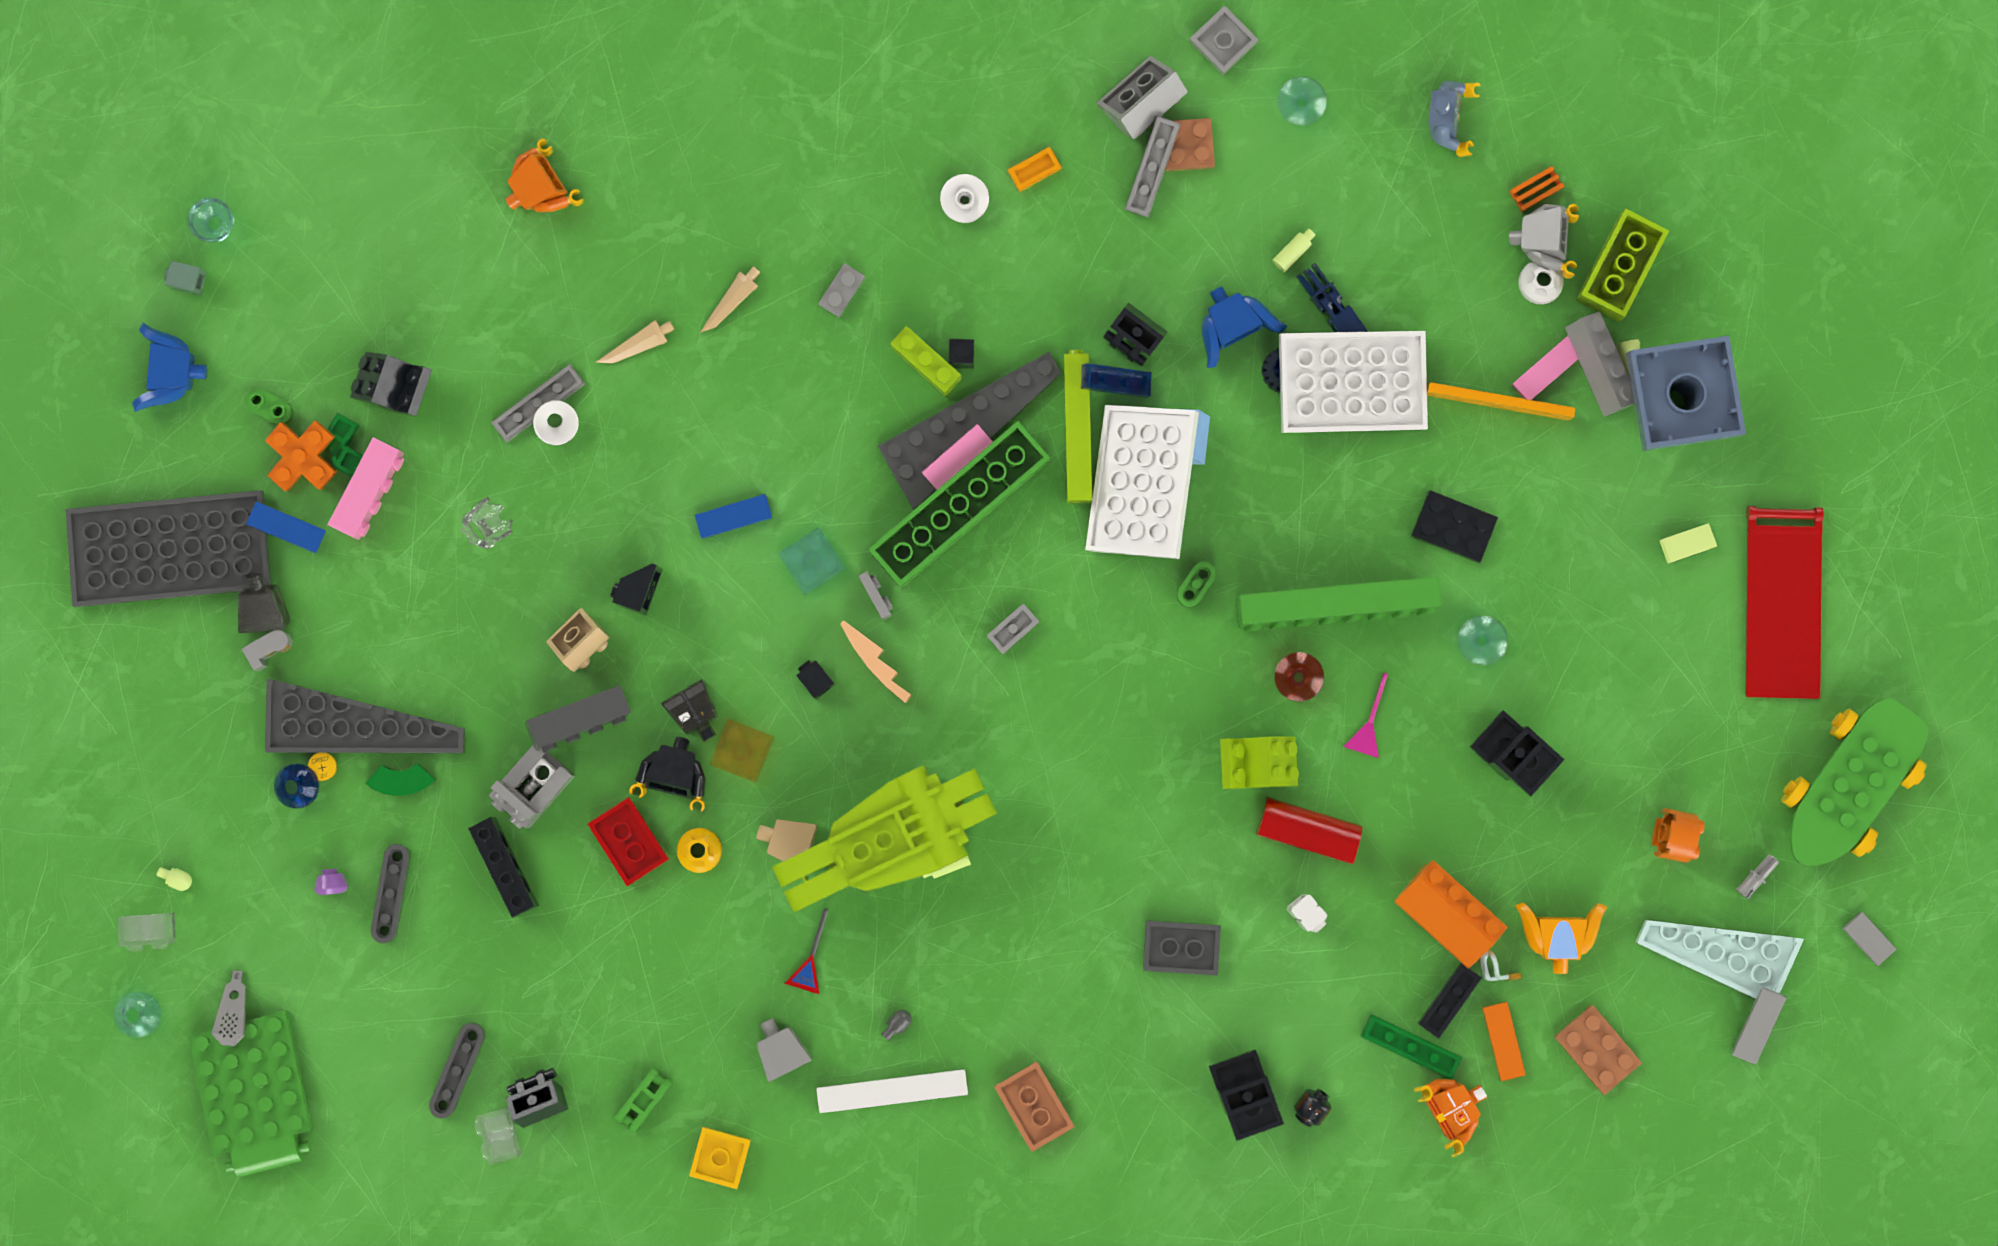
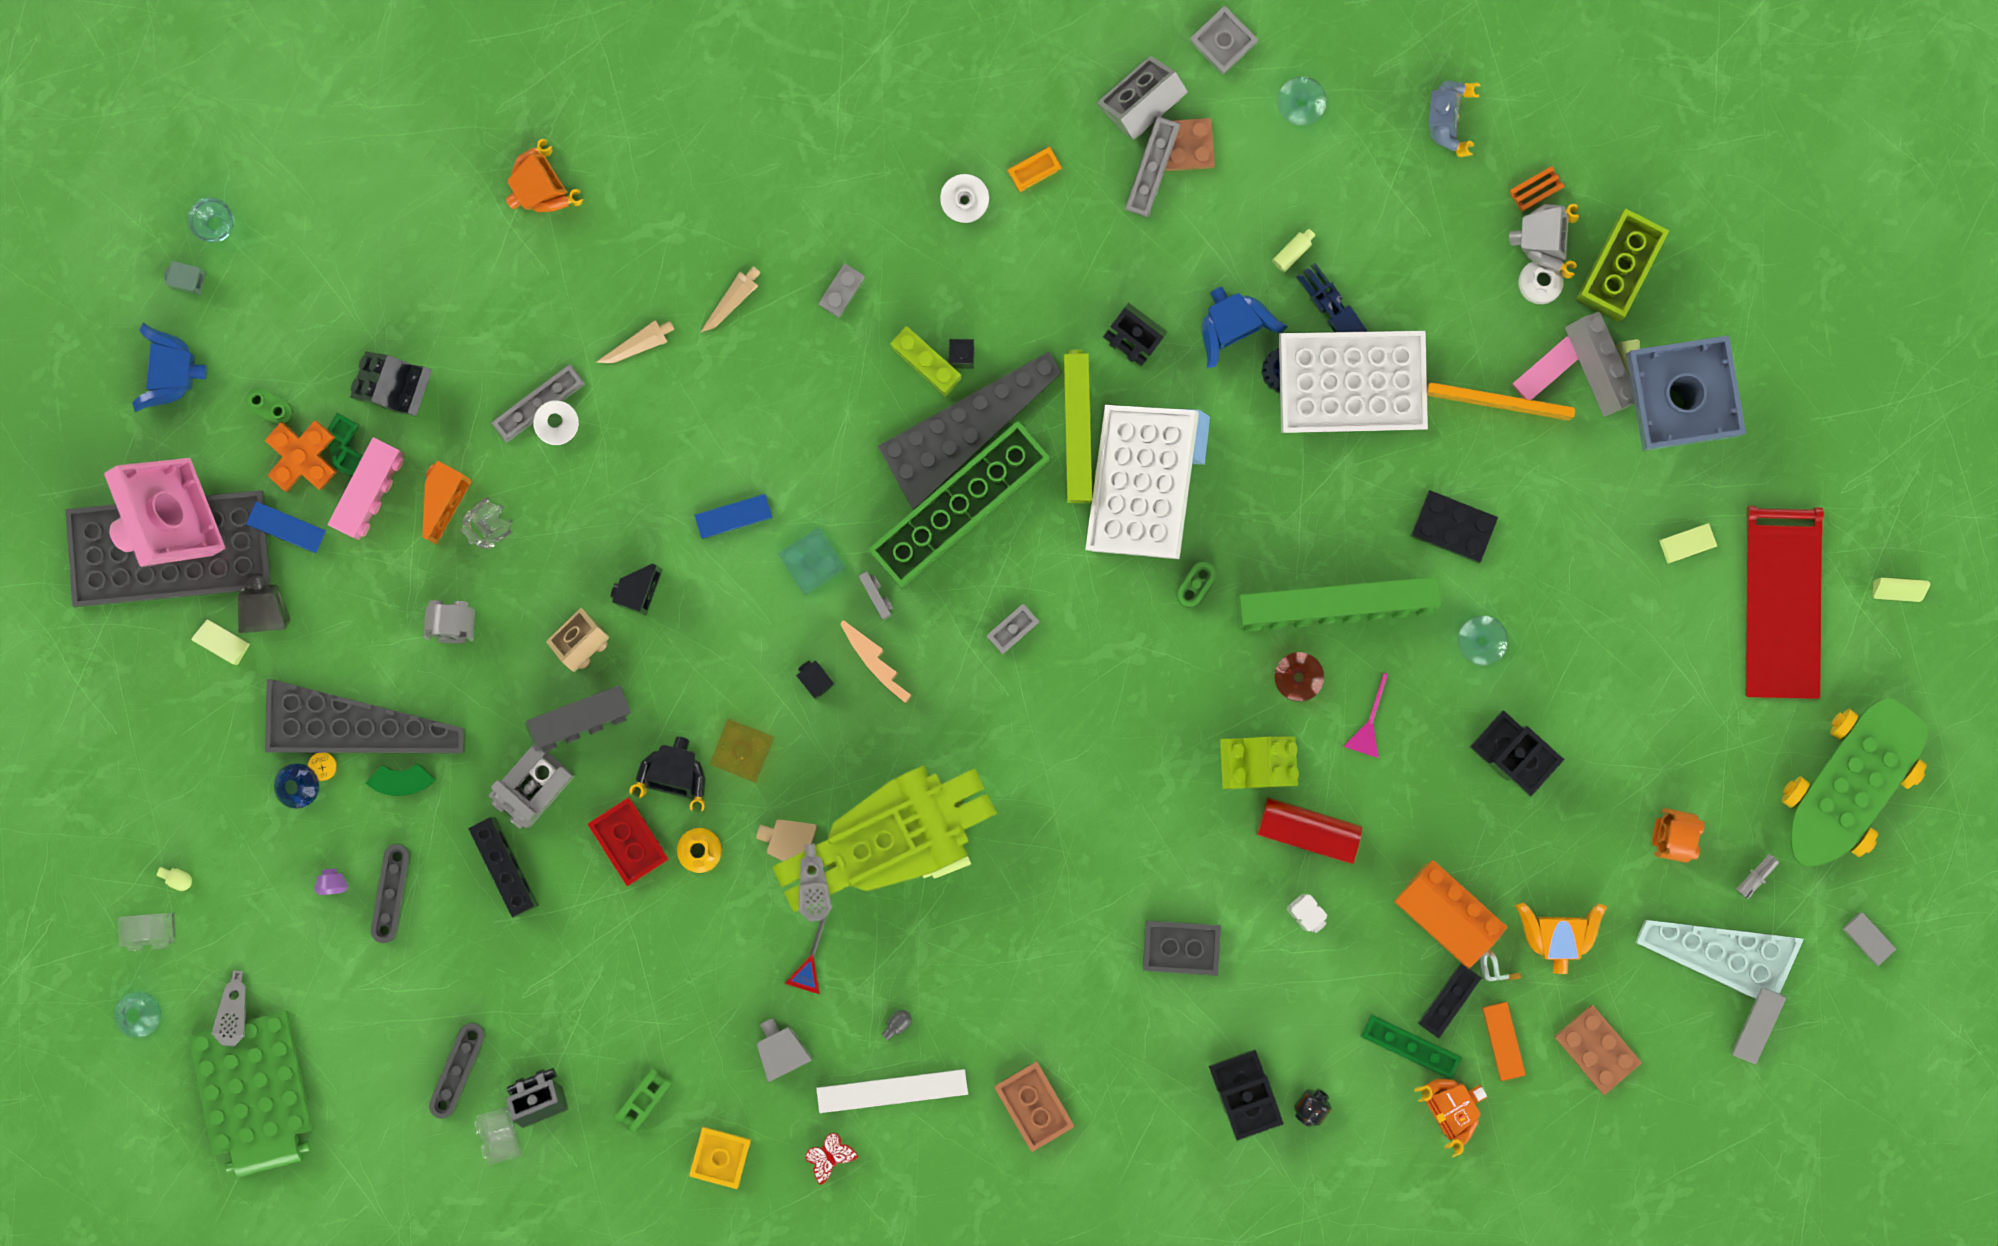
(162, 512): none -> bright pink piece
(221, 642): none -> yellowish green slope
(266, 647): light grey leg -> none
(442, 497): none -> orange slope
(449, 622): none -> light grey brick
(693, 710): clear smoke torso -> none
(813, 882): none -> light grey piece
(828, 1156): none -> animal
(957, 456): bright pink tile -> none
(1116, 380): clear blue plate -> none
(1900, 589): none -> yellowish green slope

